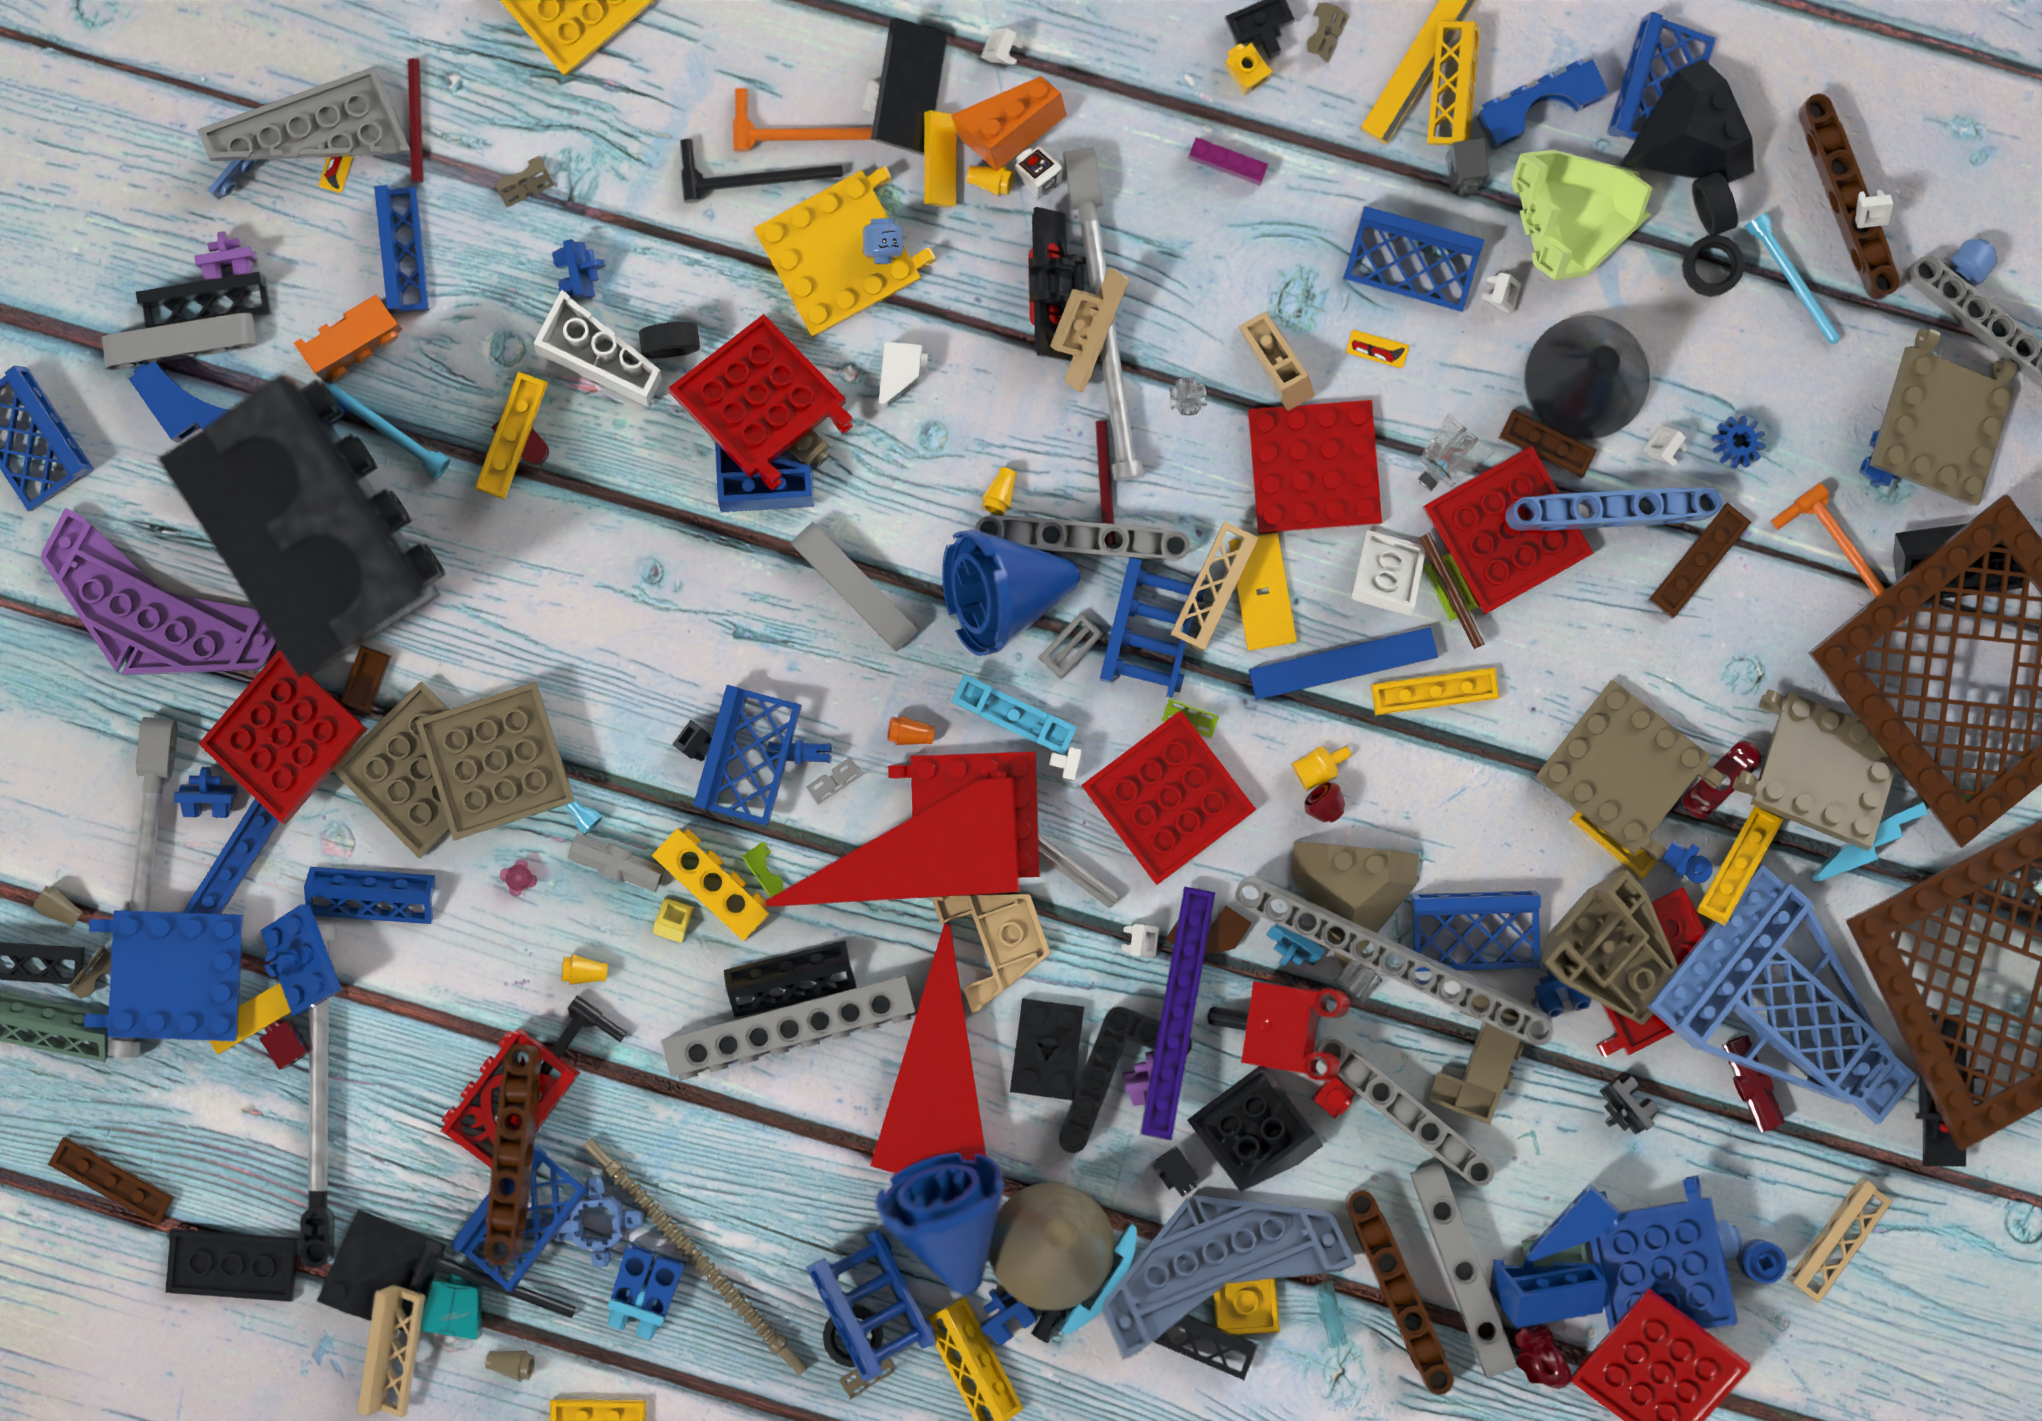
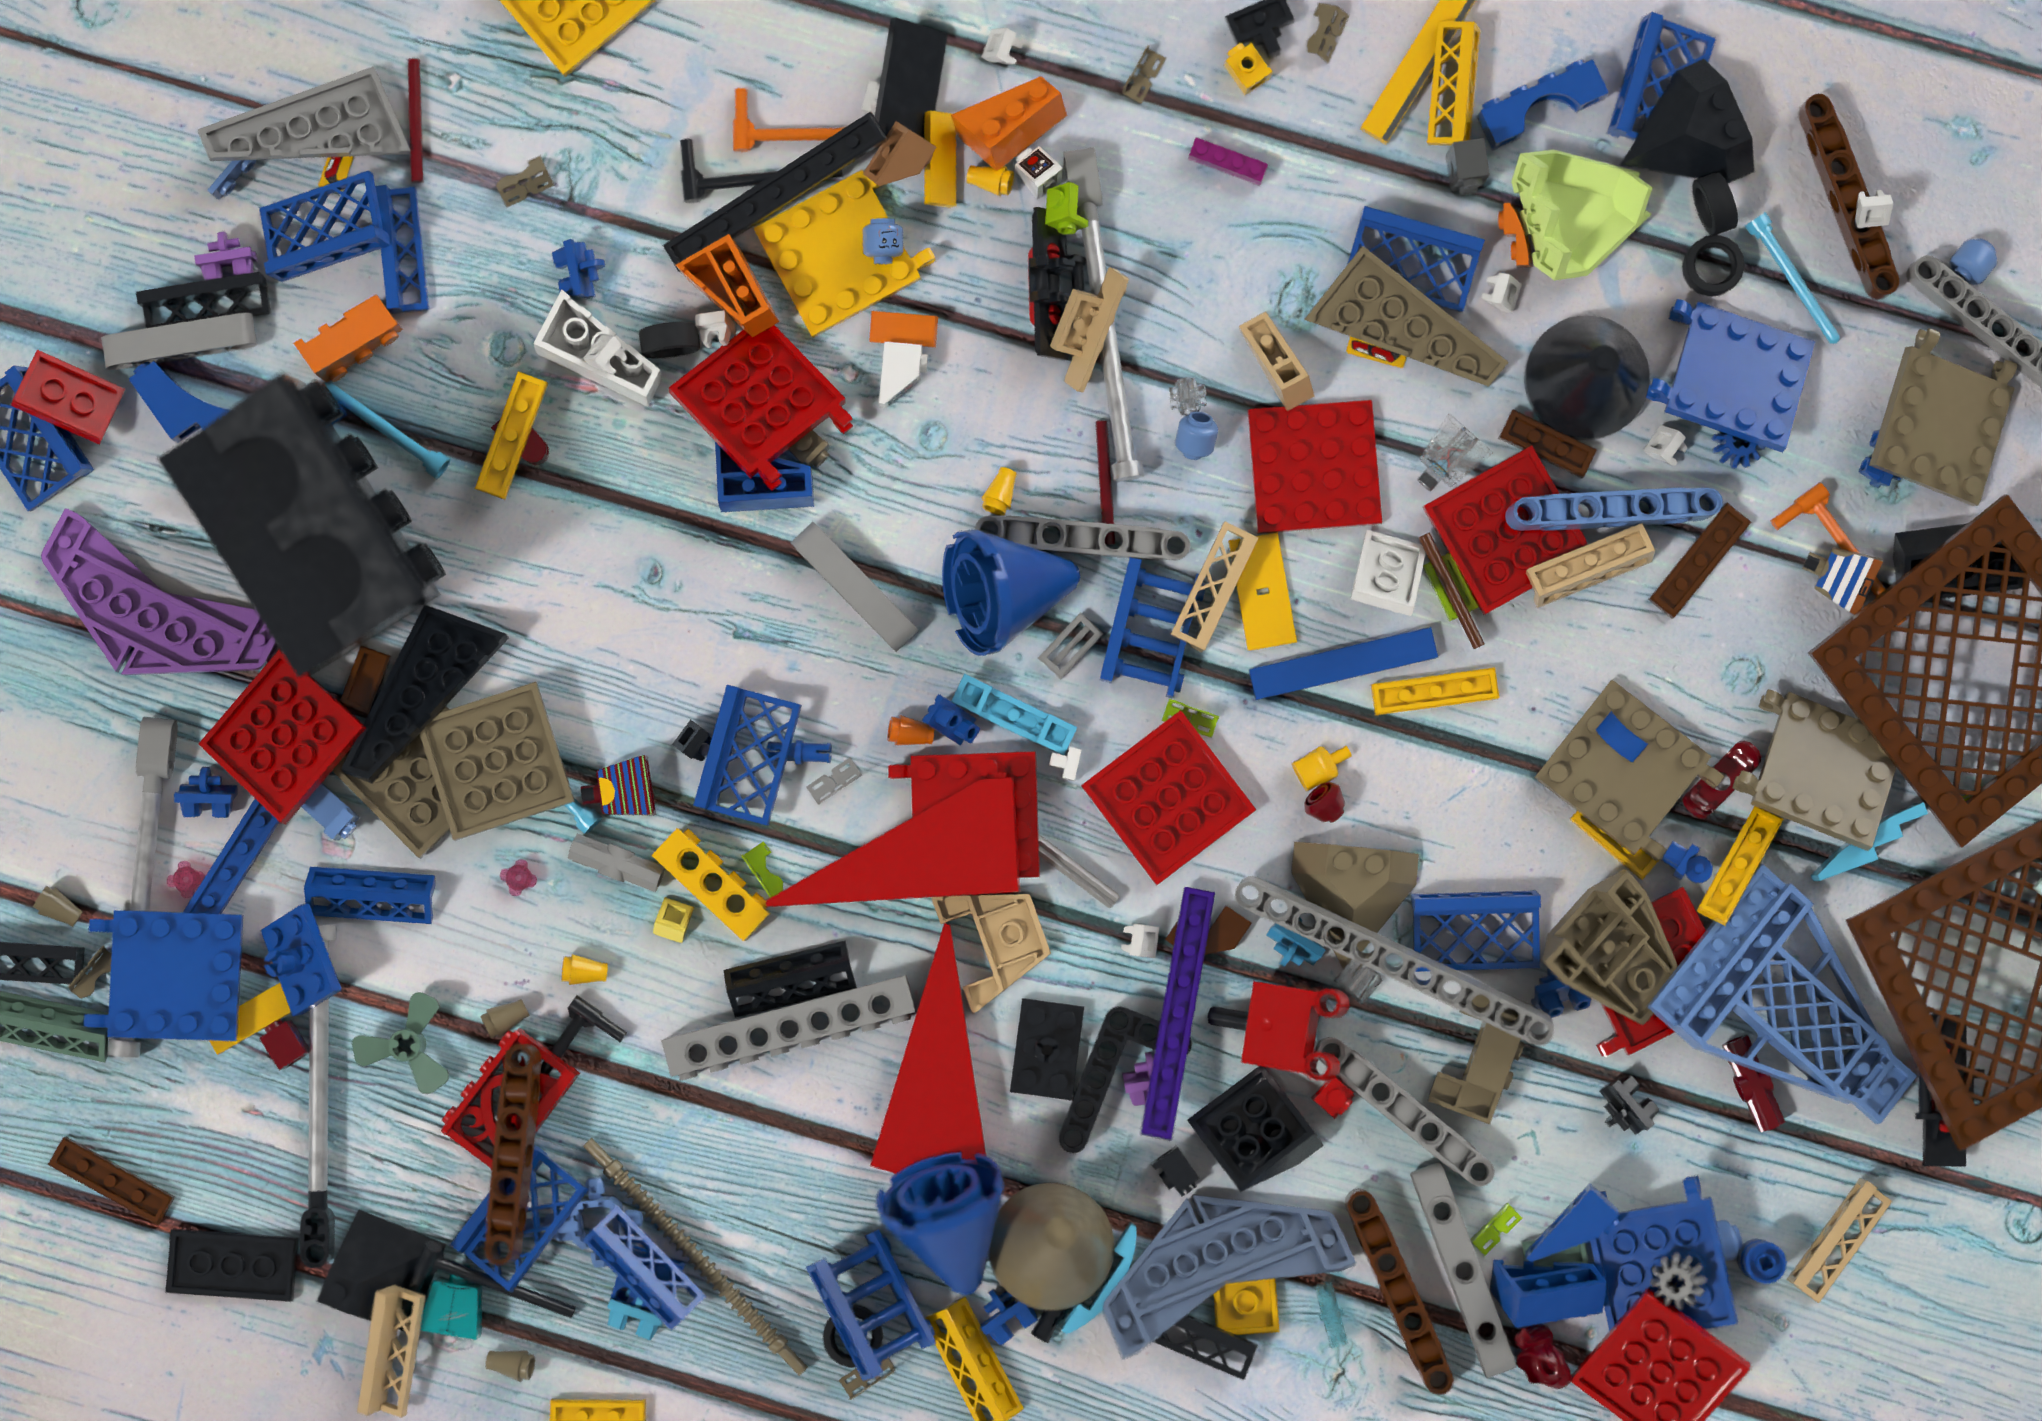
(68, 397): none -> red tile
(176, 880): none -> clear pink plate
(331, 813): none -> medium blue bracket
(335, 249): none -> blue fence
(426, 676): none -> black wing
(426, 1071): none -> sand green piece
(503, 1018): none -> dark tan cone
(603, 351): none -> white tile
(623, 789): none -> torso
(637, 1275): none -> blue fence
(715, 325): none -> white tile
(729, 282): none -> orange wedge
(780, 188): none -> black tile
(899, 156): none -> medium nougat slope
(903, 328): none -> orange slope
(951, 721): none -> blue hips
(1062, 209): none -> lime bracket
(1146, 70): none -> dark tan piece
(1196, 435): none -> medium blue head
(1389, 312): none -> dark tan wing
(1500, 1220): none -> lime piece
(1511, 222): none -> orange slope
(1590, 565): none -> tan fence
(1620, 738): none -> blue sticker
(1687, 1290): none -> light grey gear
(1736, 375): none -> plate
(1844, 576): none -> torso

